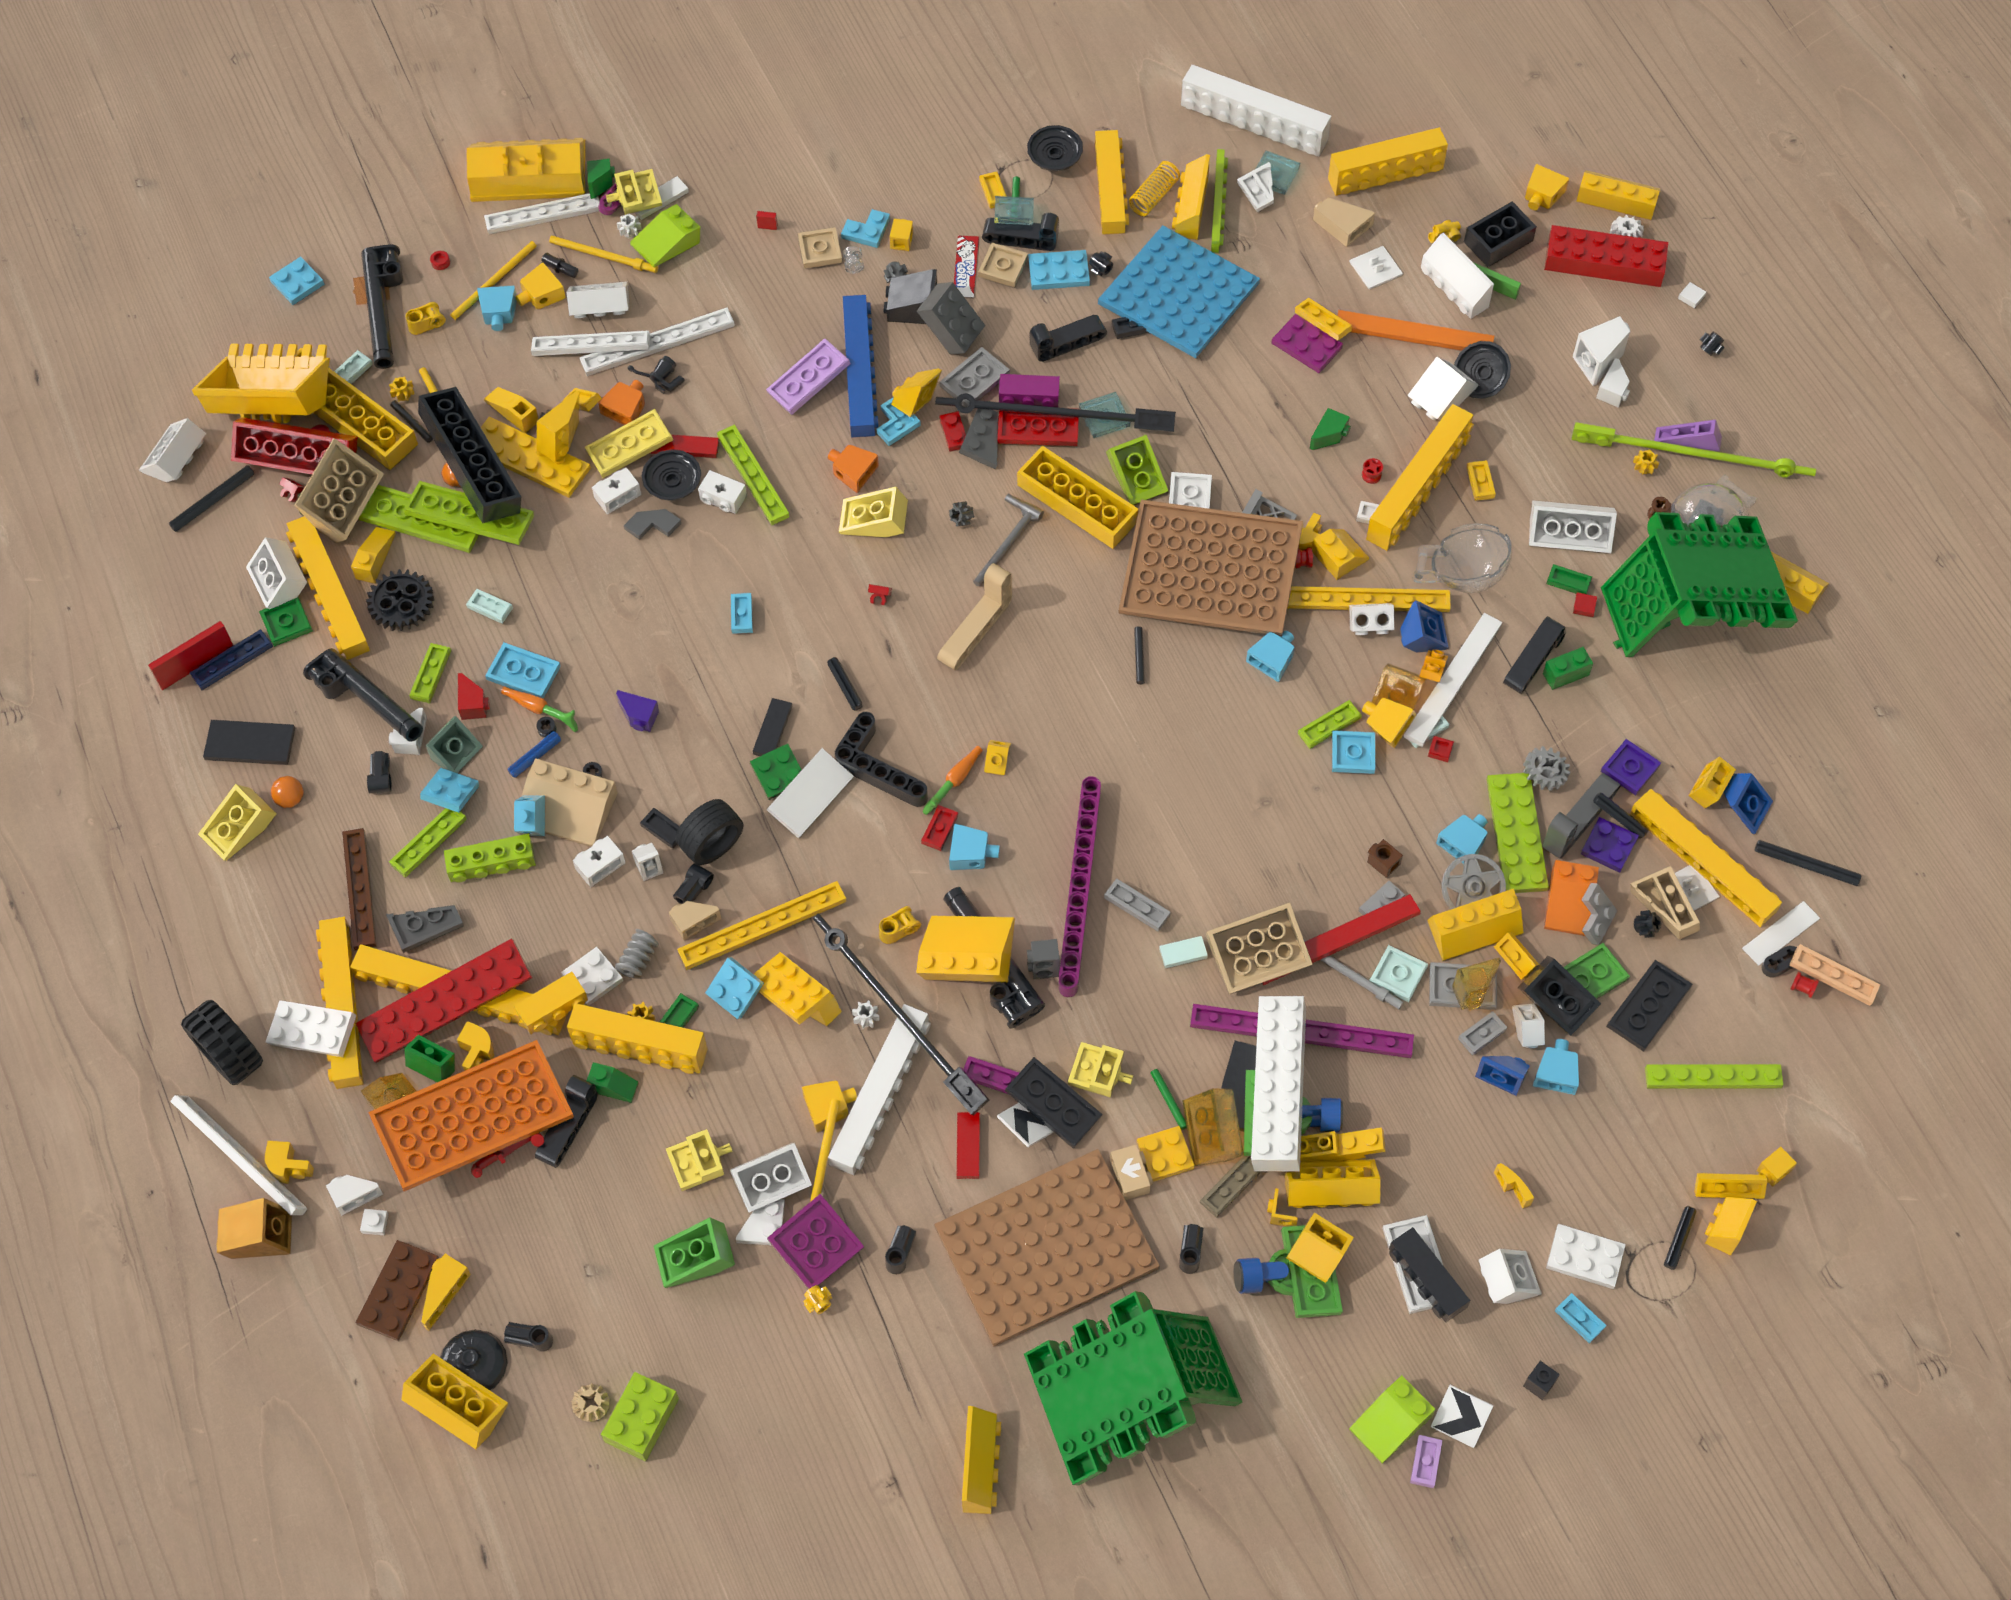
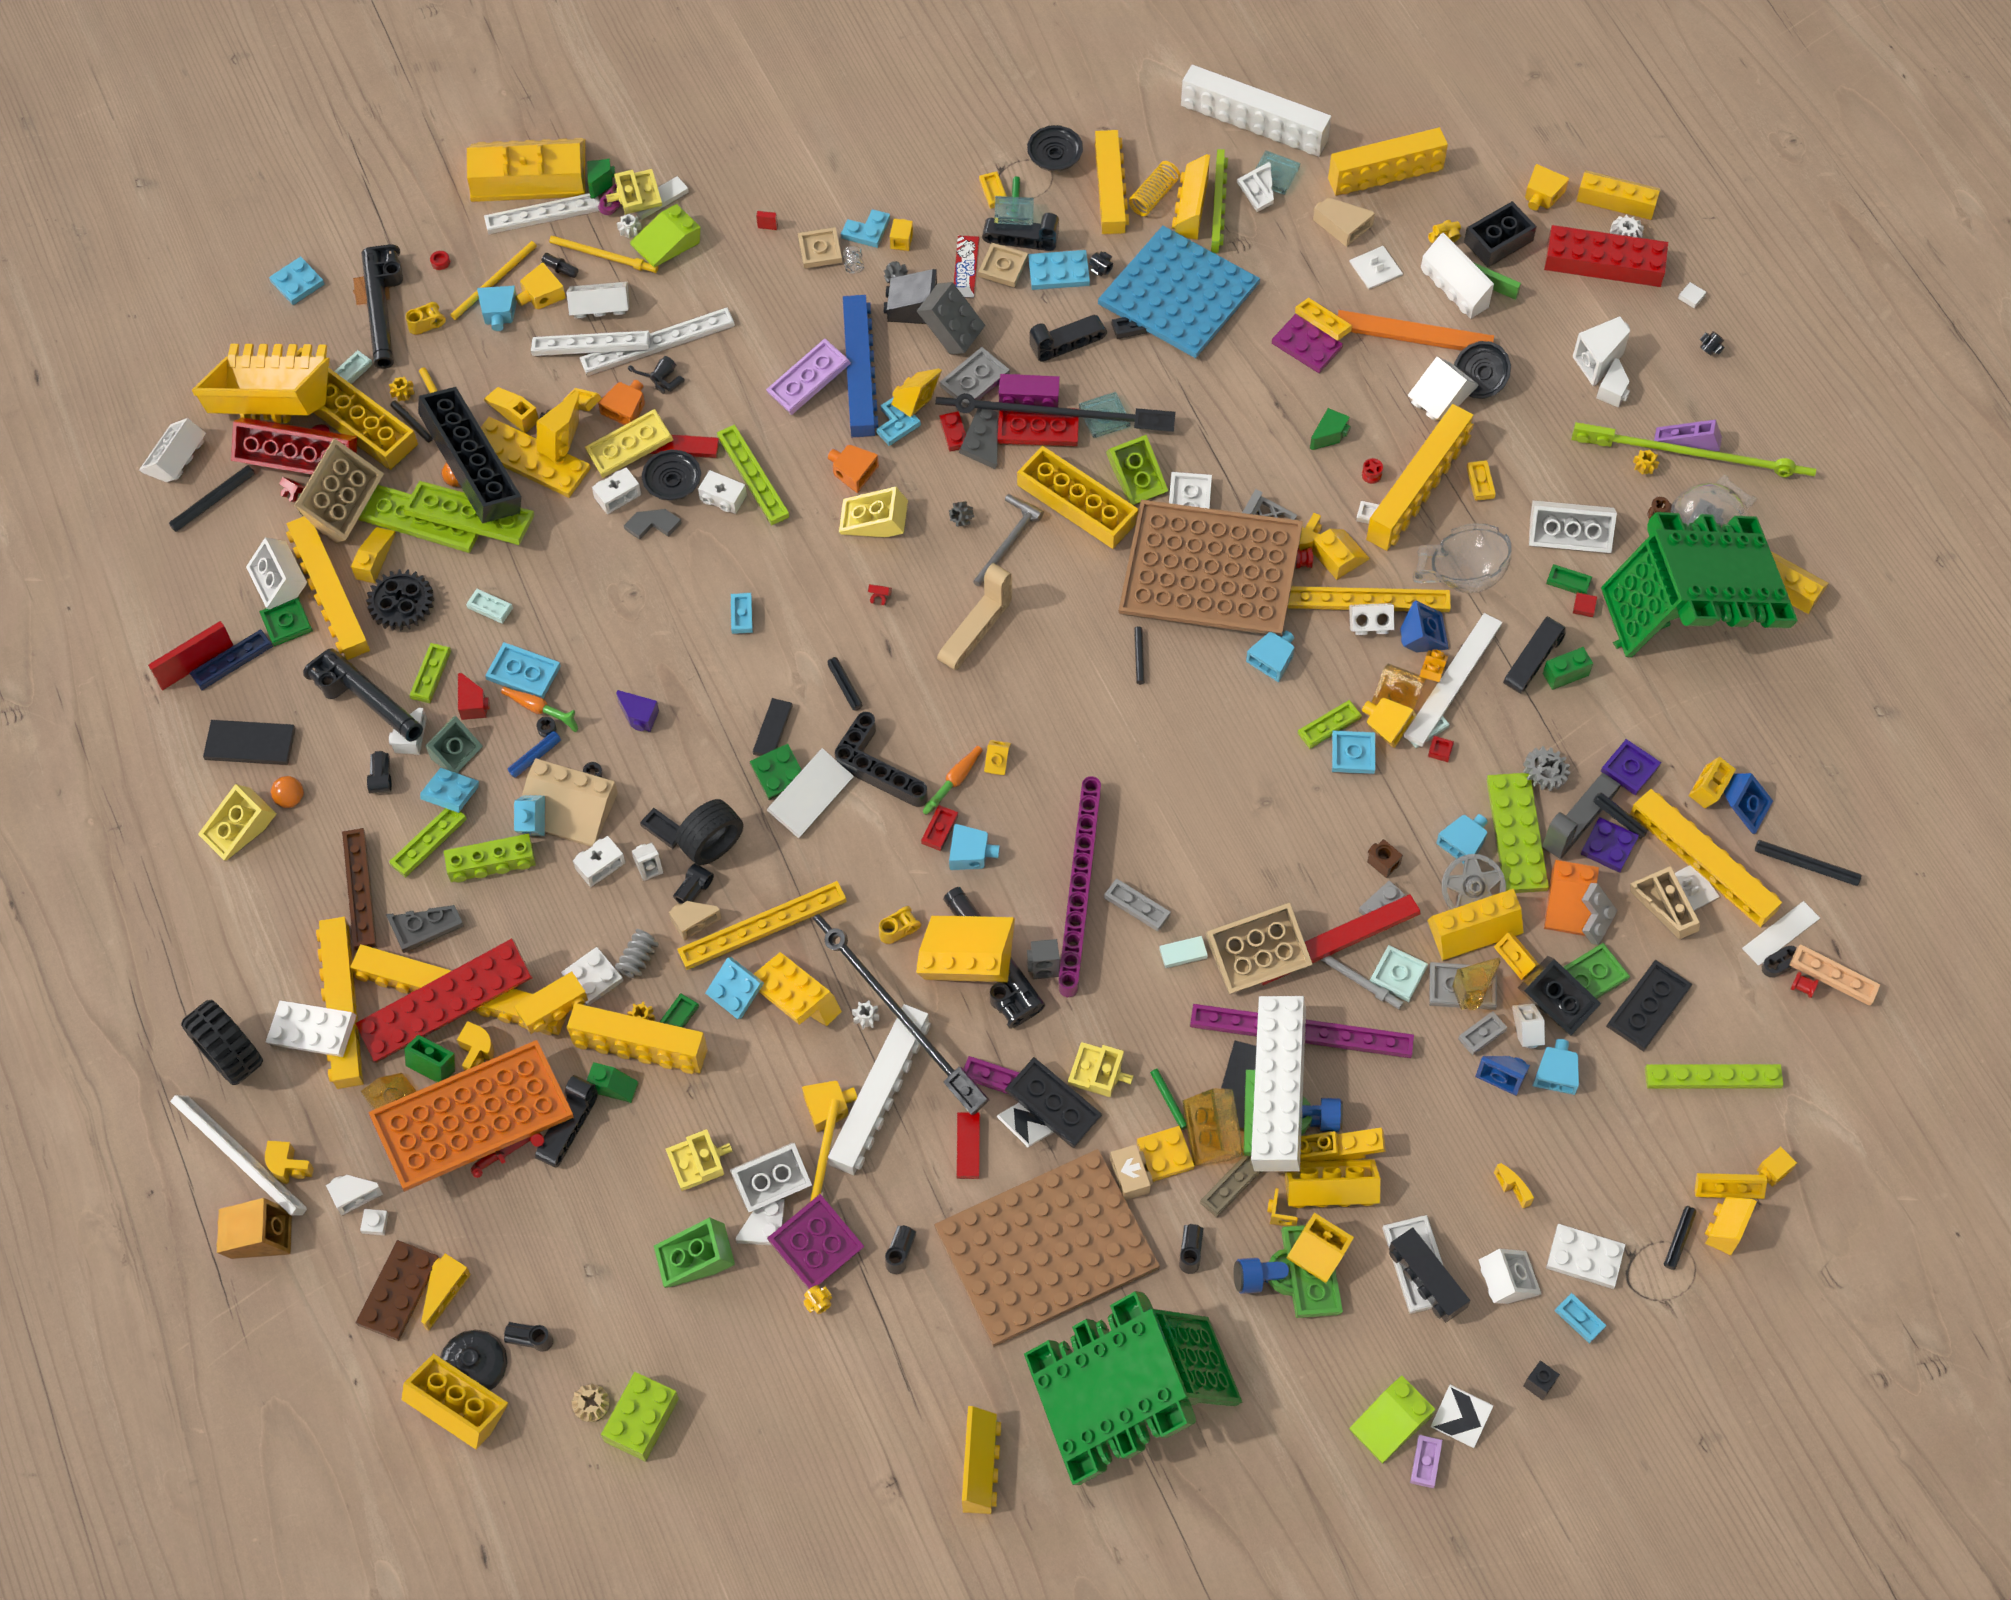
(1647, 923): black gear -> none

